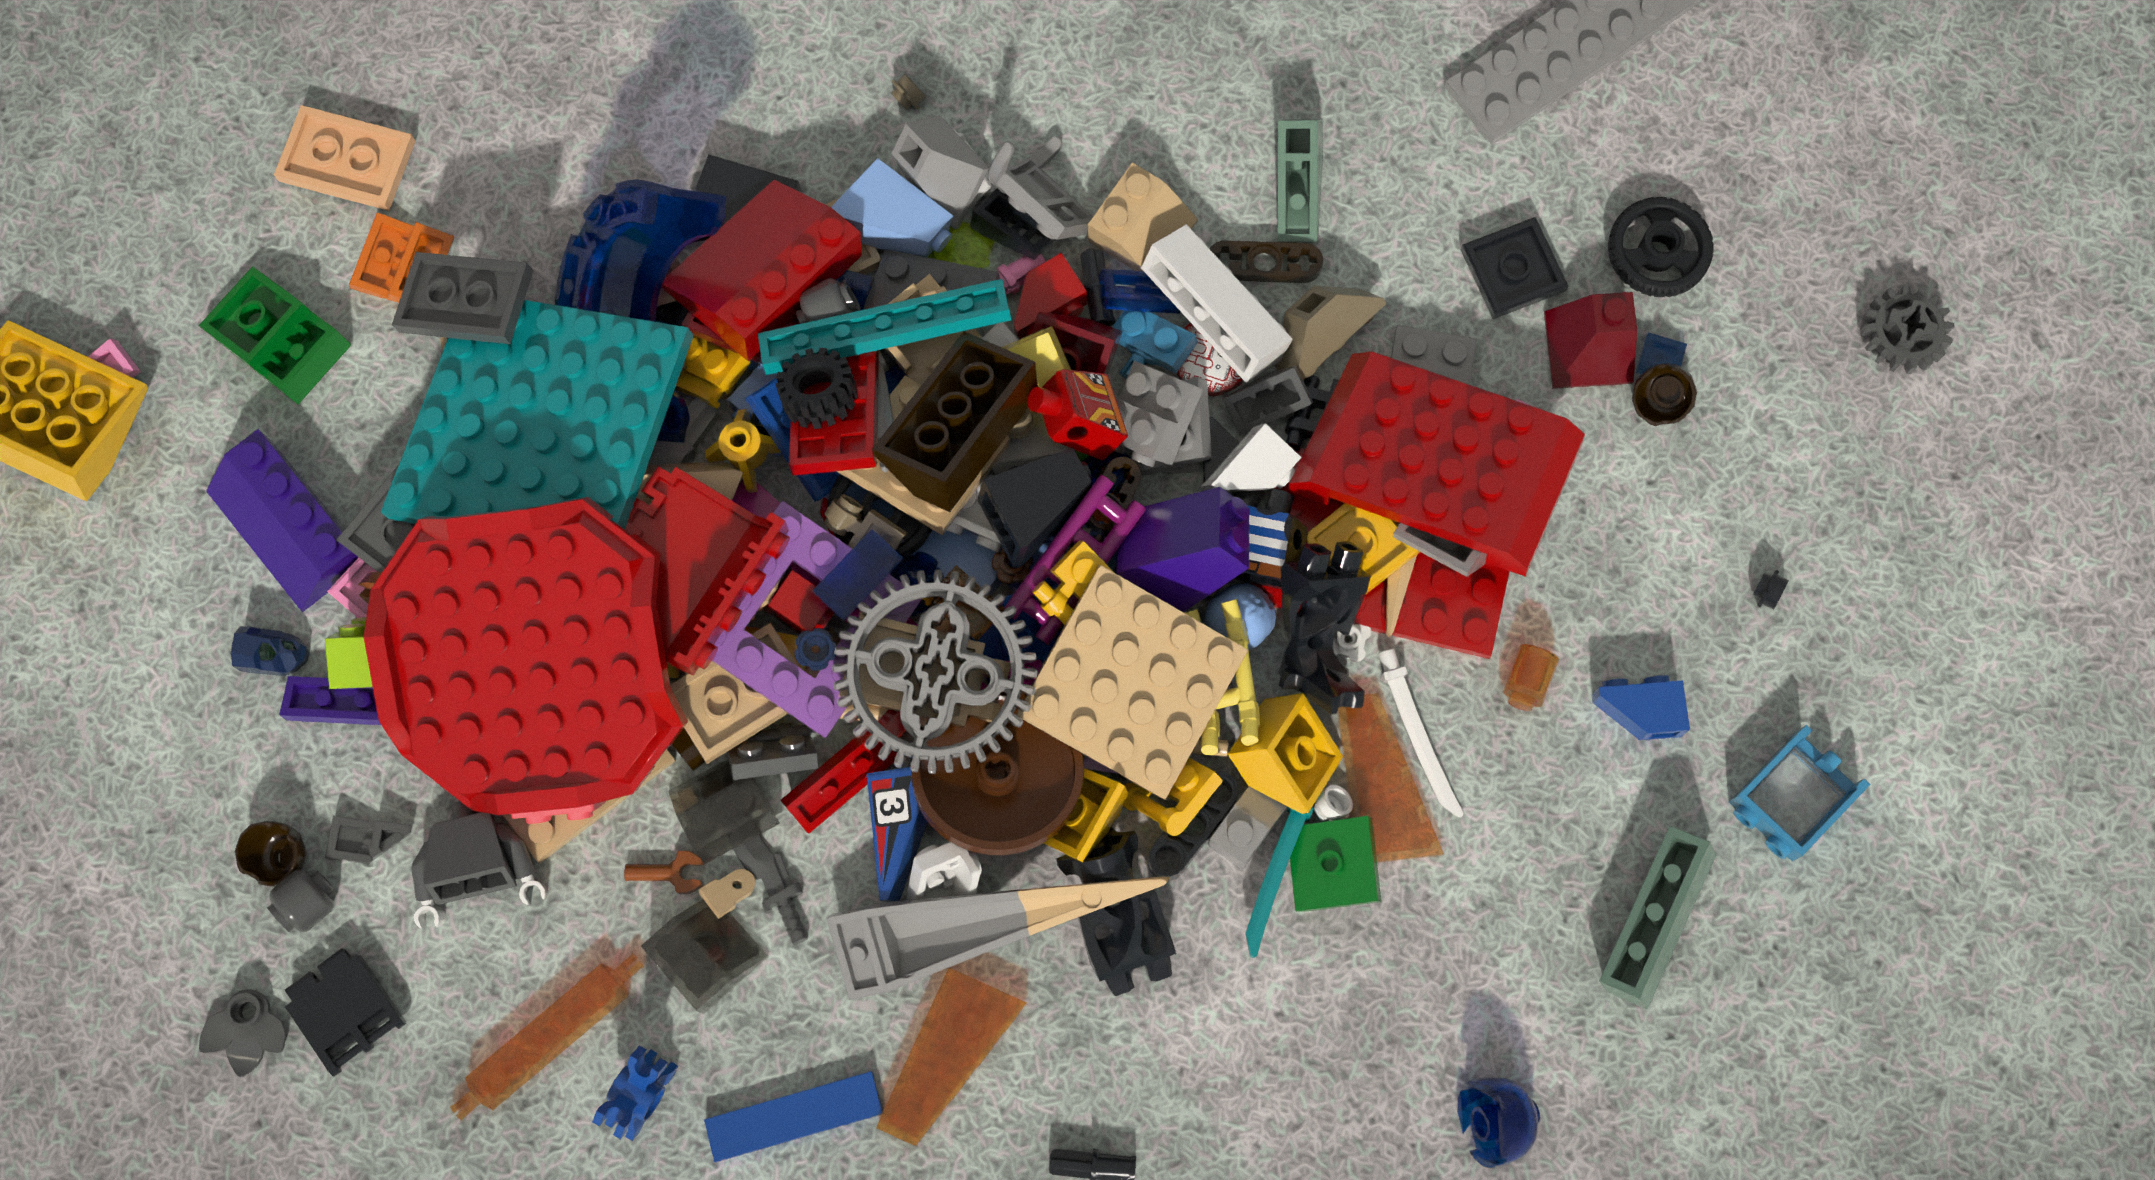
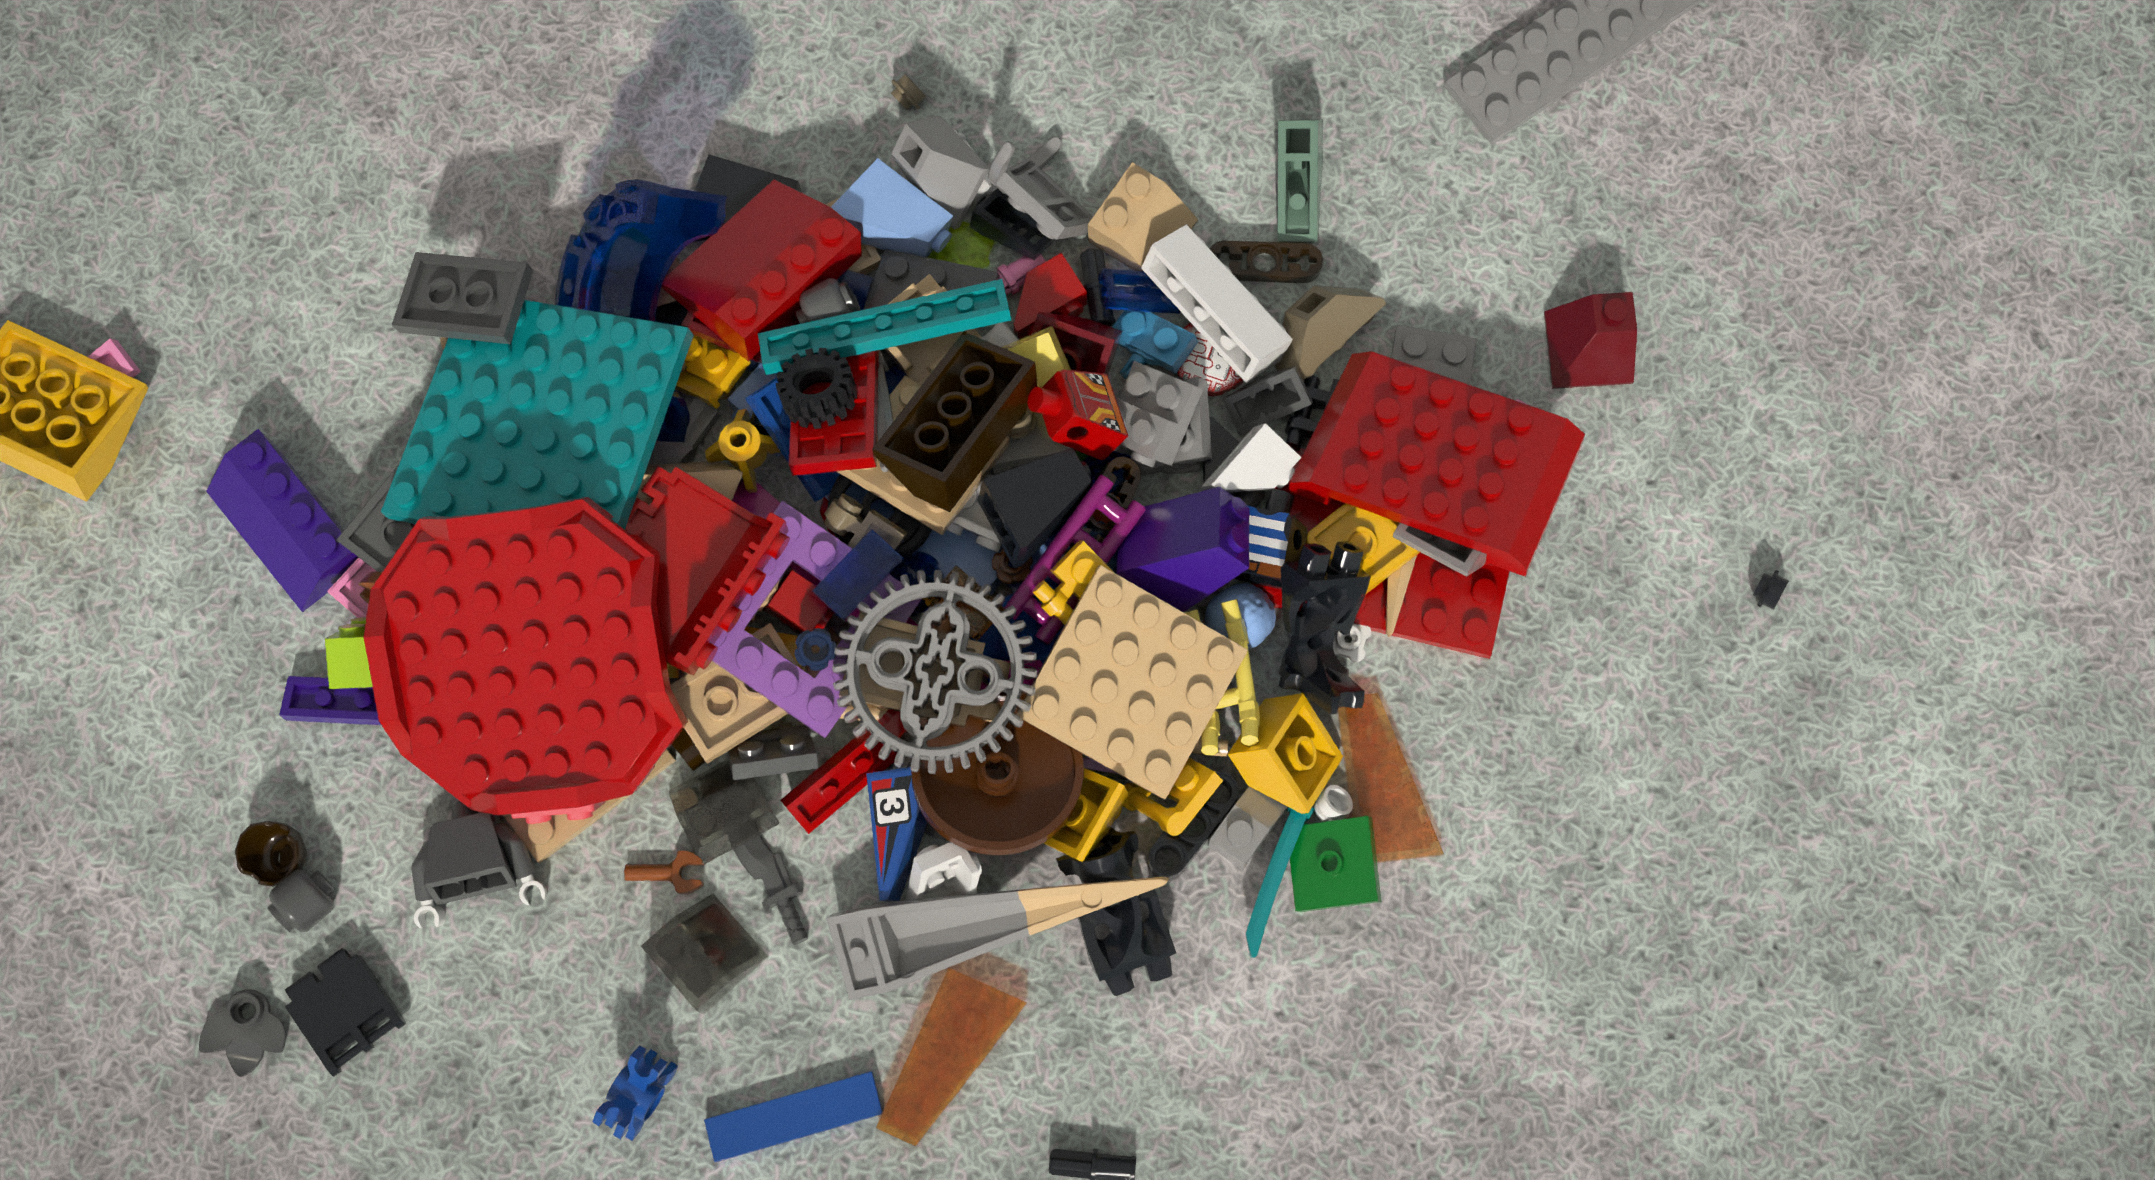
(267, 651): dark blue rock -> none
(275, 335): green slope -> none
(345, 157): light nougat plate -> none
(362, 839): dark grey slope -> none
(389, 255): orange slope -> none
(547, 1036): clear orange plate -> none
(721, 894): tan piece -> none
(1395, 677): white sword -> none
(1500, 1119): clear blue cylinder -> none
(1514, 268): black plate -> none
(1530, 677): clear orange brick -> none
(1646, 709): blue slope -> none
(1658, 917): sand green brick -> none
(1660, 213): black wheel -> none
(1660, 350): clear blue tile -> none
(1664, 394): dark brown hair -> none
(1796, 796): window -> none
(1890, 332): dark grey gear -> none

